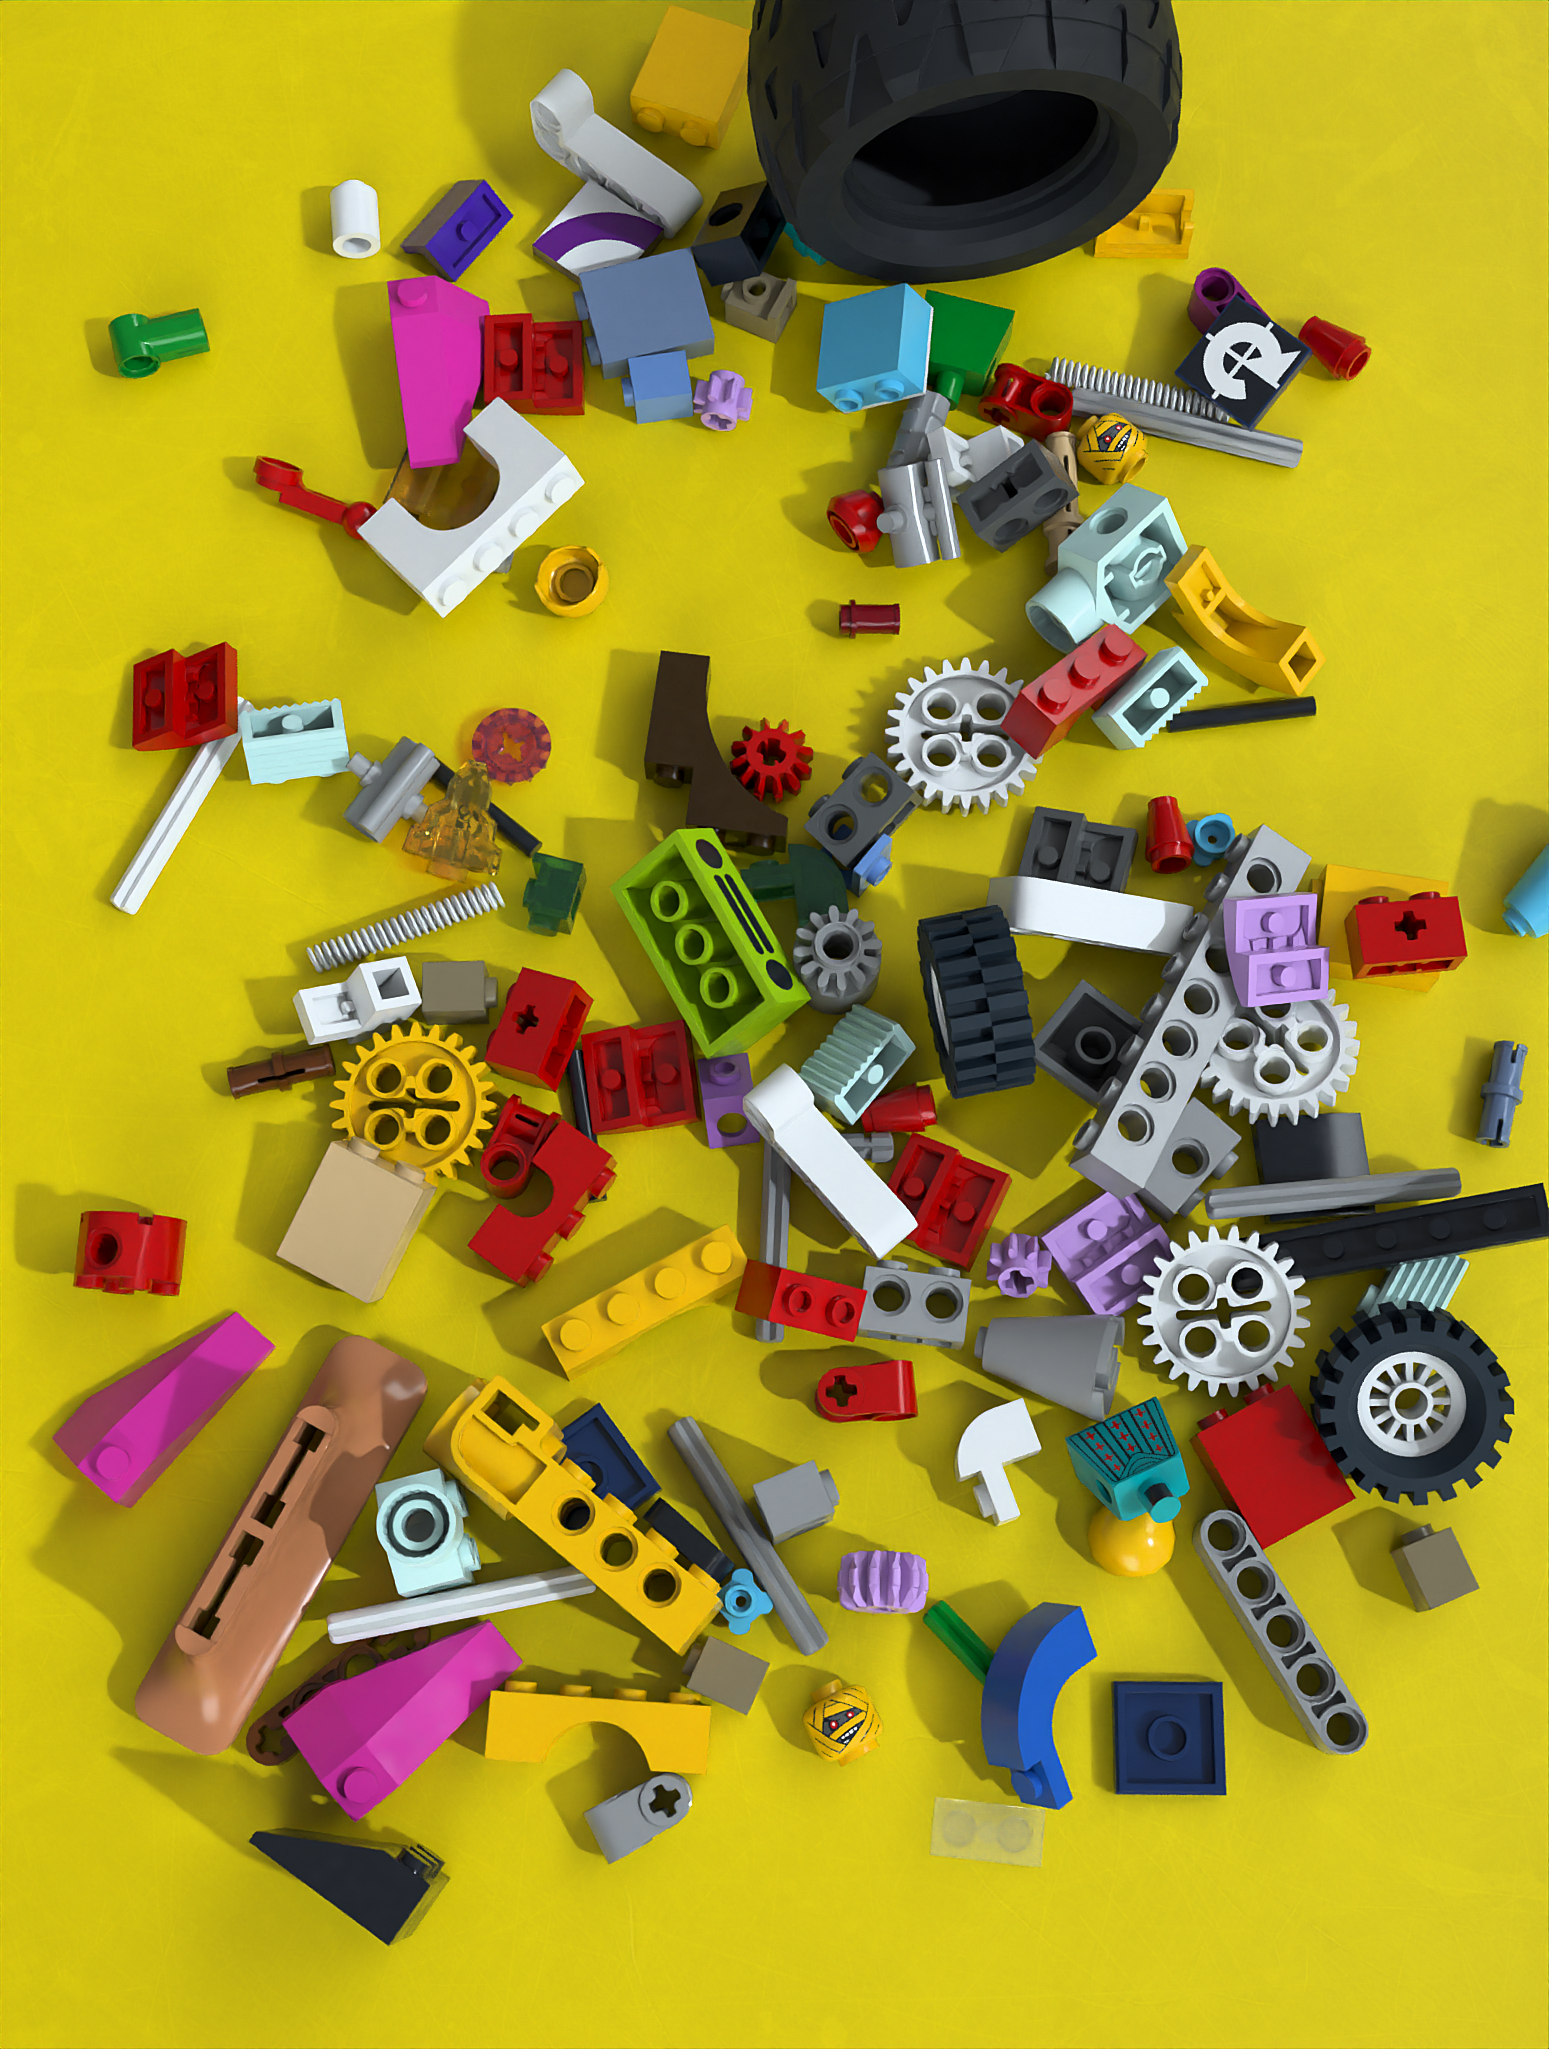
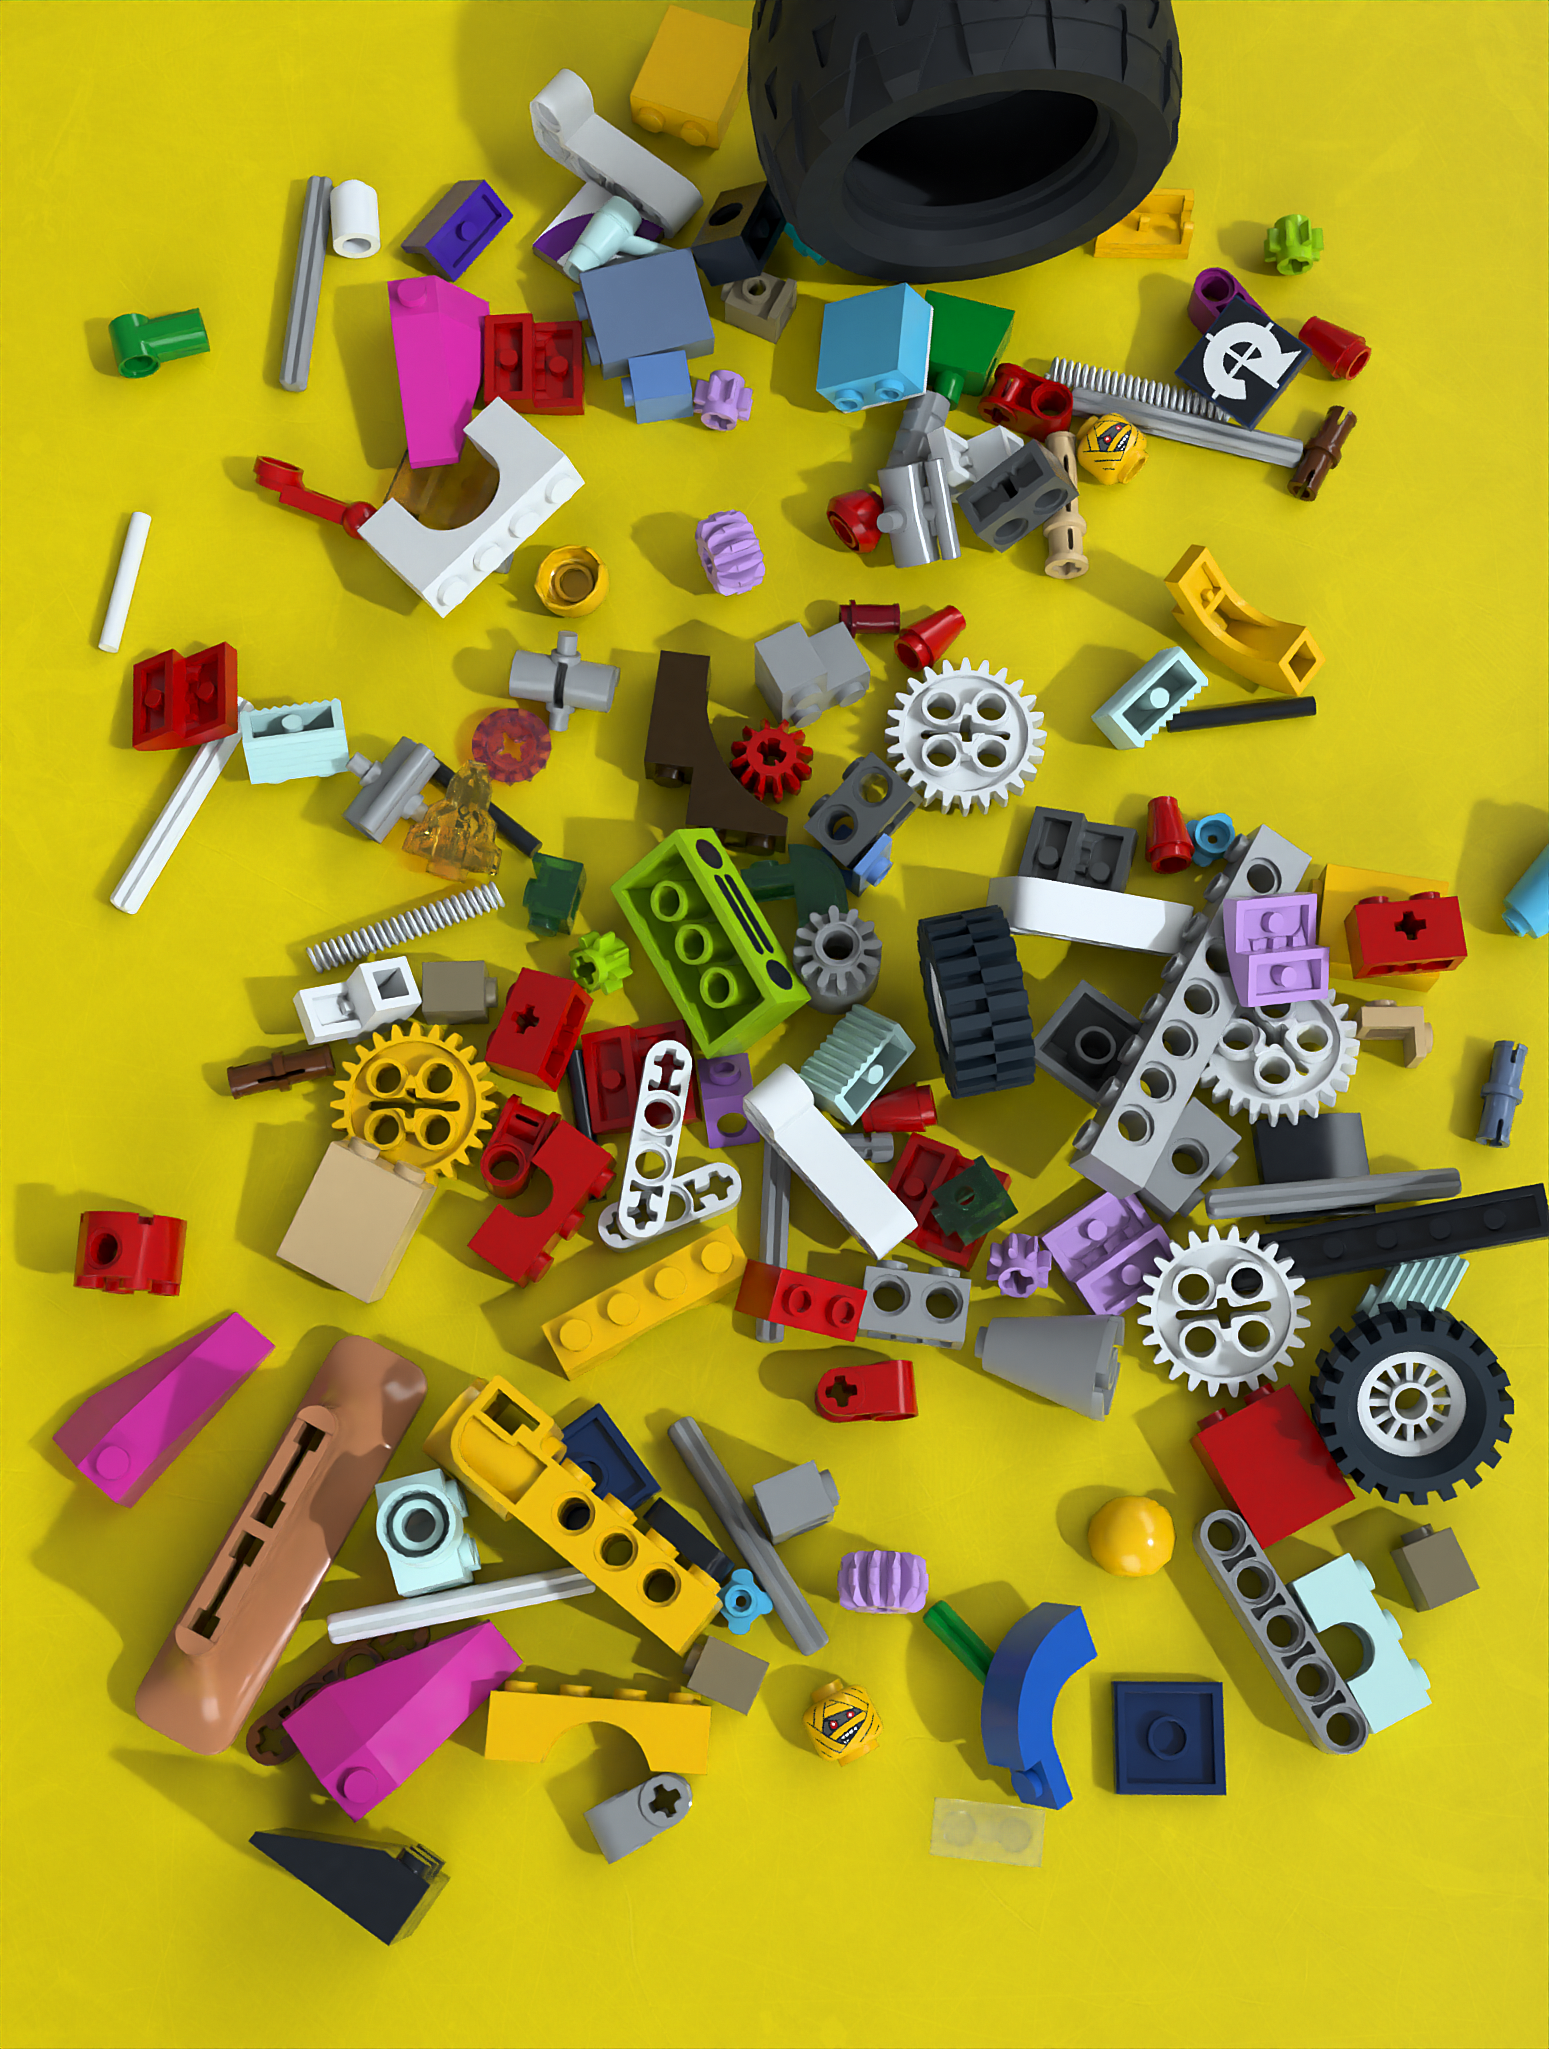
(125, 582): none -> white bar
(306, 285): none -> light grey axle
(563, 680): none -> light grey pin
(600, 962): none -> lime gear
(608, 233): none -> light aqua piece
(649, 1139): none -> white beam
(710, 1203): none -> white beam
(730, 552): none -> lavender gear
(809, 674): none -> light grey brick
(929, 638): none -> red cone
(986, 1211): none -> clear green brick
(987, 1445): white brick -> none
(1080, 680): red arch -> none
(1110, 570): light aqua brick -> none
(1132, 1463): teal torso -> none
(1293, 244): none -> lime gear
(1322, 453): none -> reddish brown pin
(1387, 1682): none -> light aqua arch
(1388, 1021): none -> tan bracket

